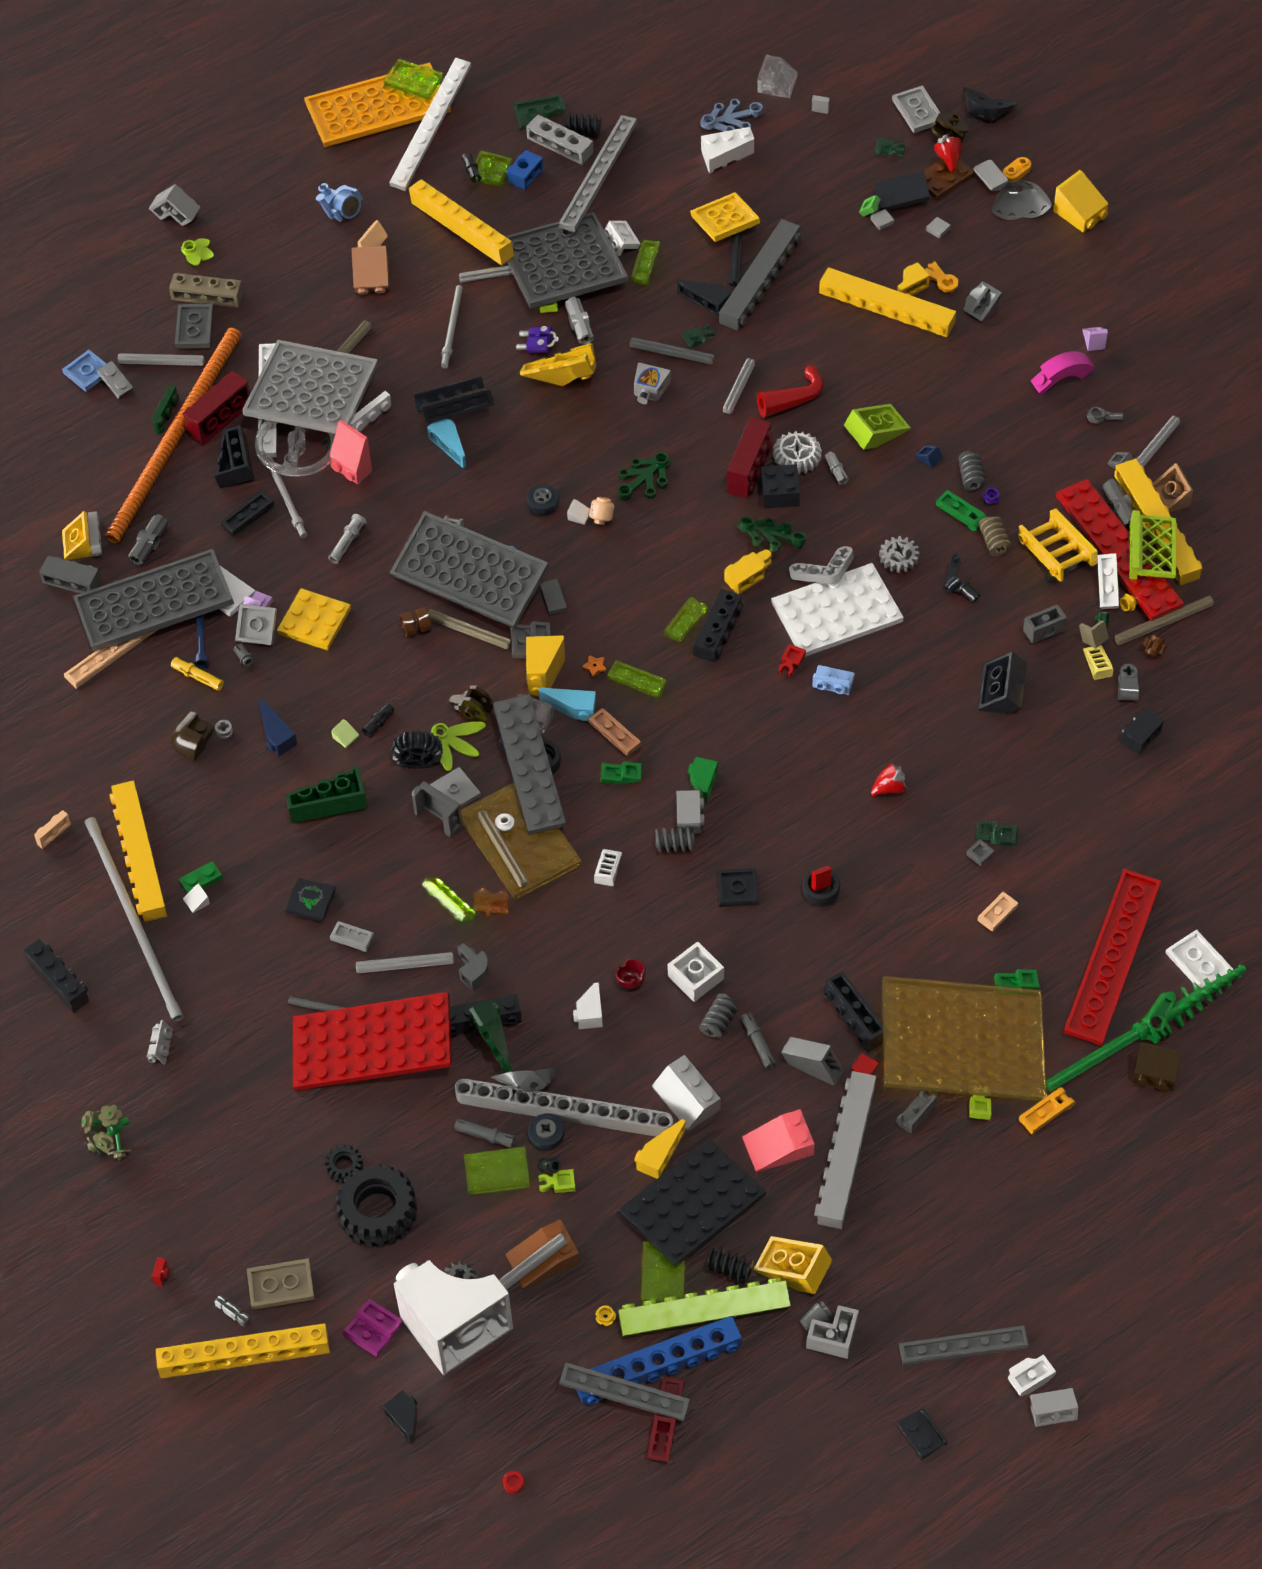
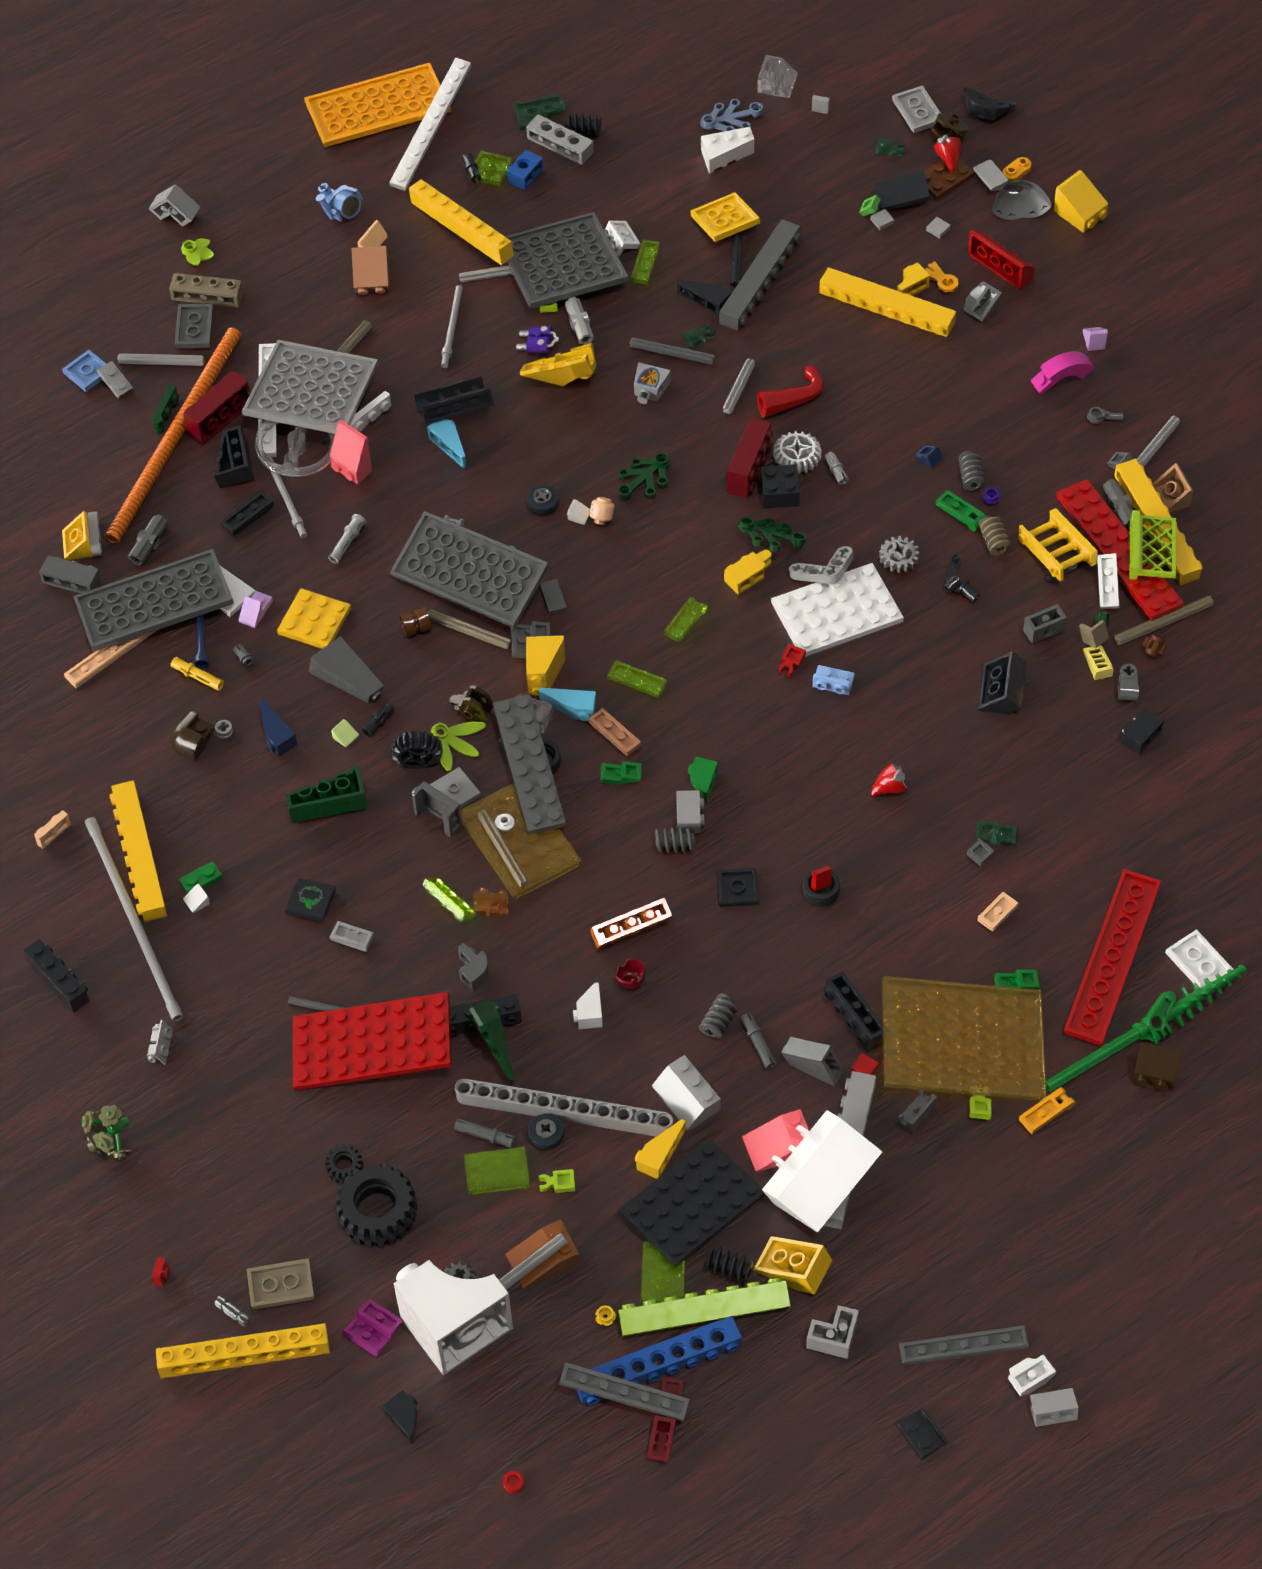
(256, 624): light grey plate -> none
(345, 670): none -> dark grey slope
(404, 962): light grey axle -> none
(413, 79): clear neon green plate -> none
(526, 1079): dark grey piece -> none
(551, 1165): black pin -> none
(594, 670): orange plate -> none
(597, 173): light grey plate -> none
(605, 879): white slope -> none
(630, 923): none -> brick
(695, 971): white brick -> none
(717, 625): black brick -> none
(818, 1312): dark grey cone -> none
(820, 1170): none -> white piece
(875, 425): lime slope -> none
(1000, 260): none -> red slope
(1127, 603): yellow plate -> none

